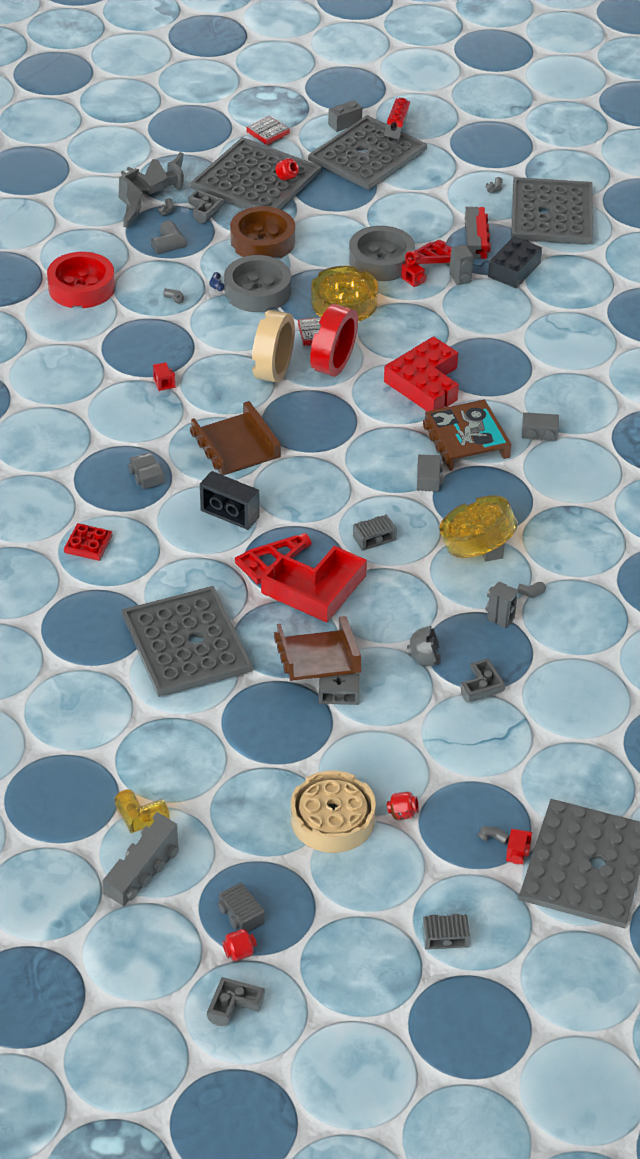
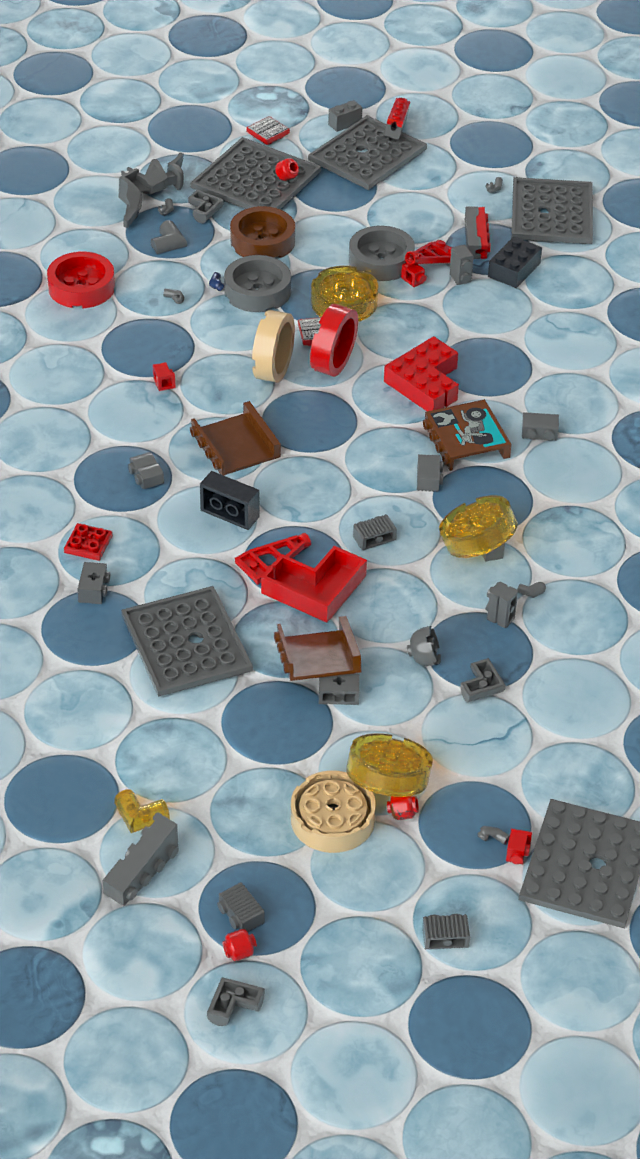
(93, 582): none -> dark grey brick
(389, 765): none -> clear yellow brick

